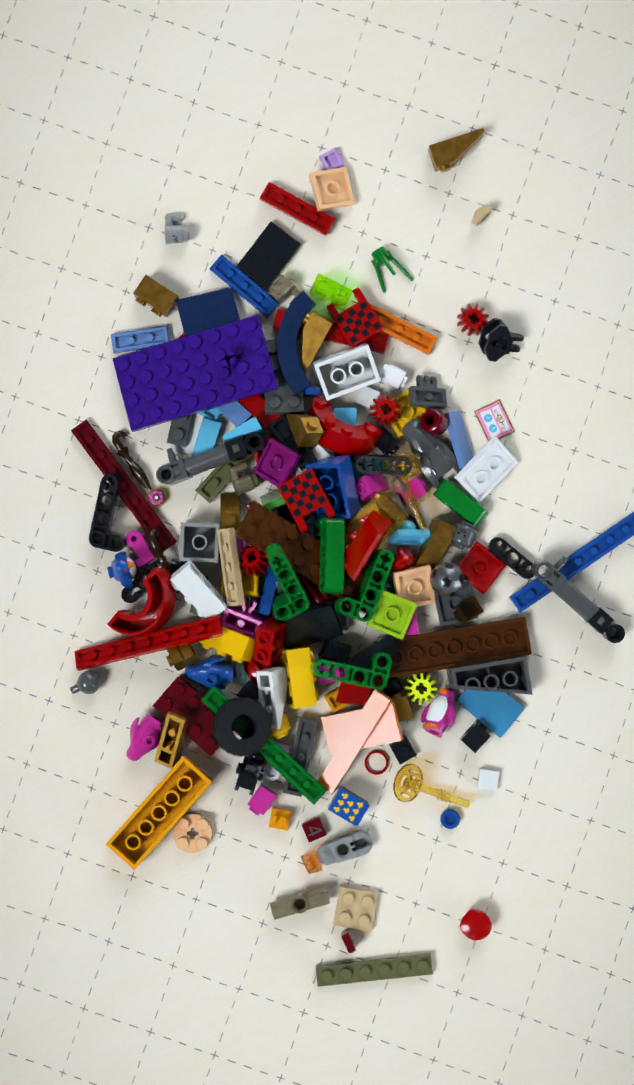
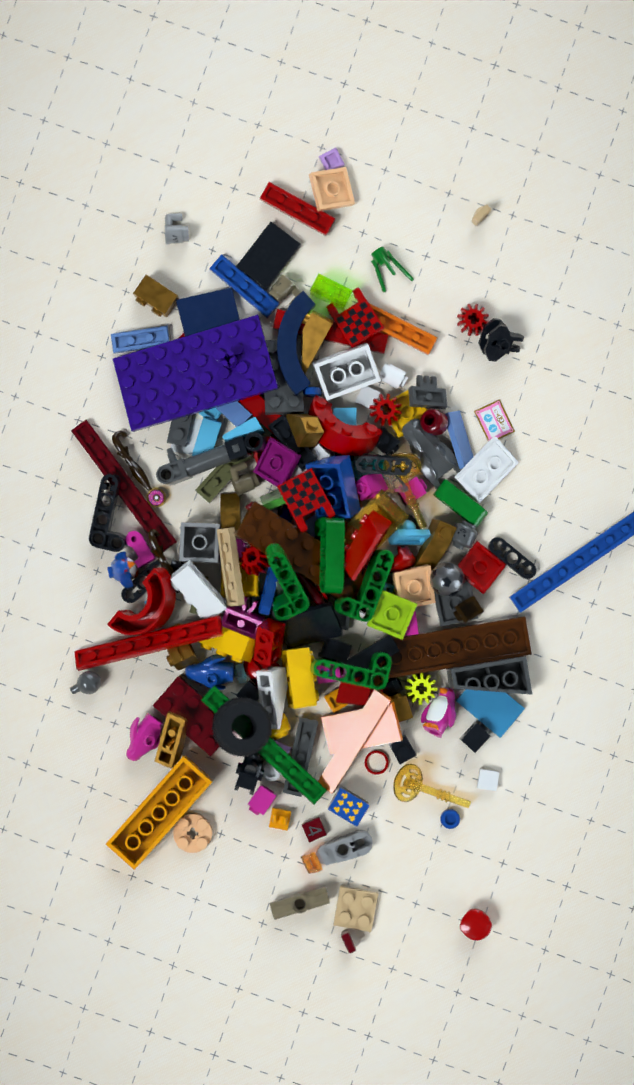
(374, 970): olive plate -> none
(450, 151): pearl gold slope -> none
(591, 613): dark grey piece -> none

